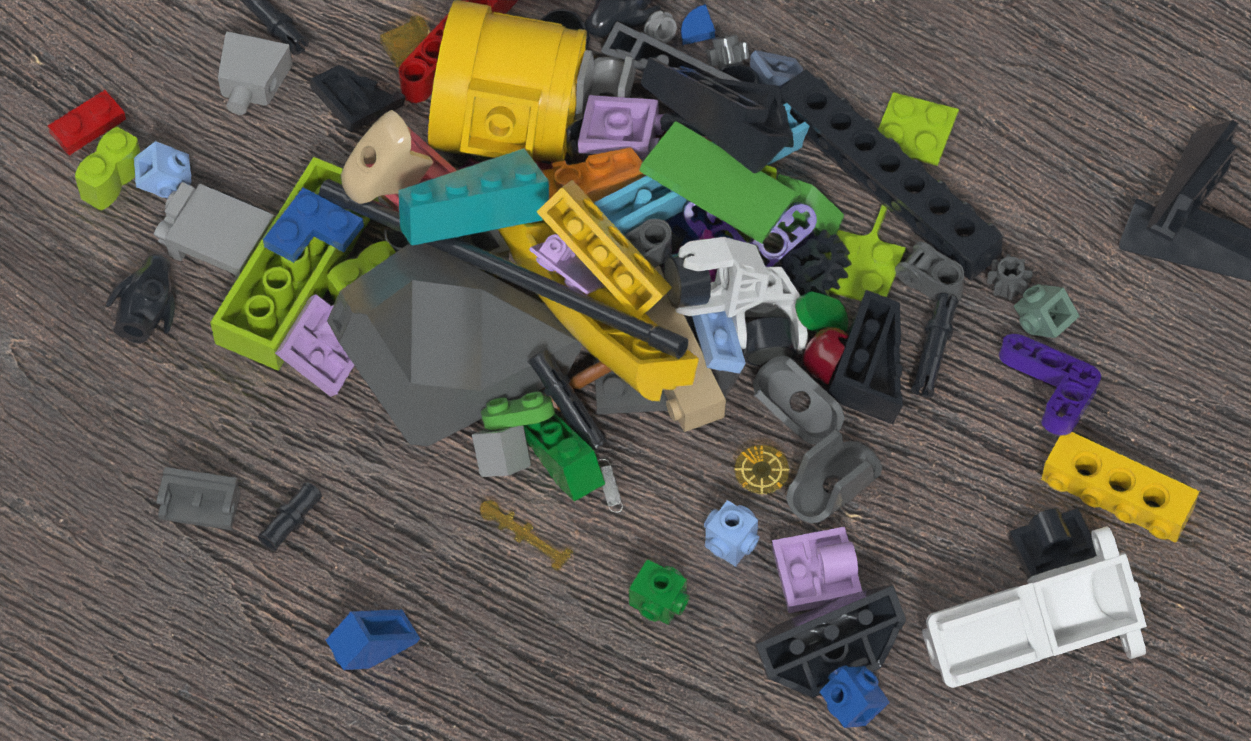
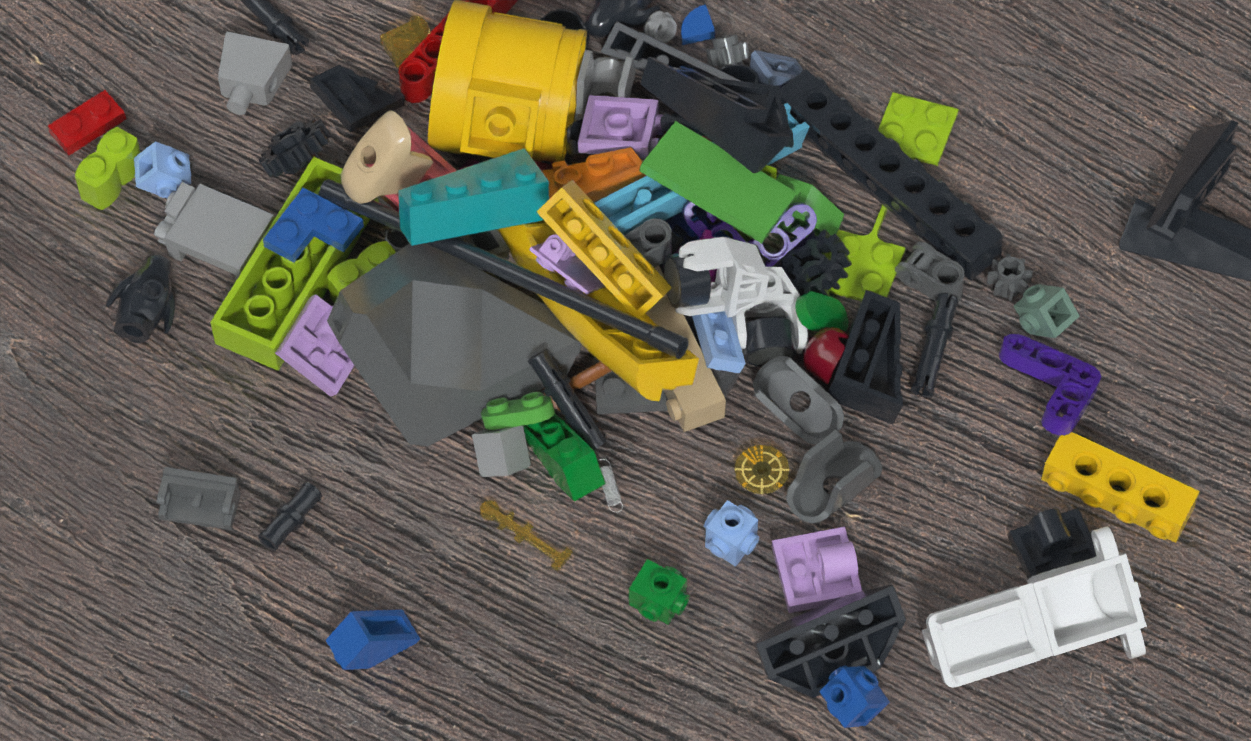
(294, 147): none -> black gear

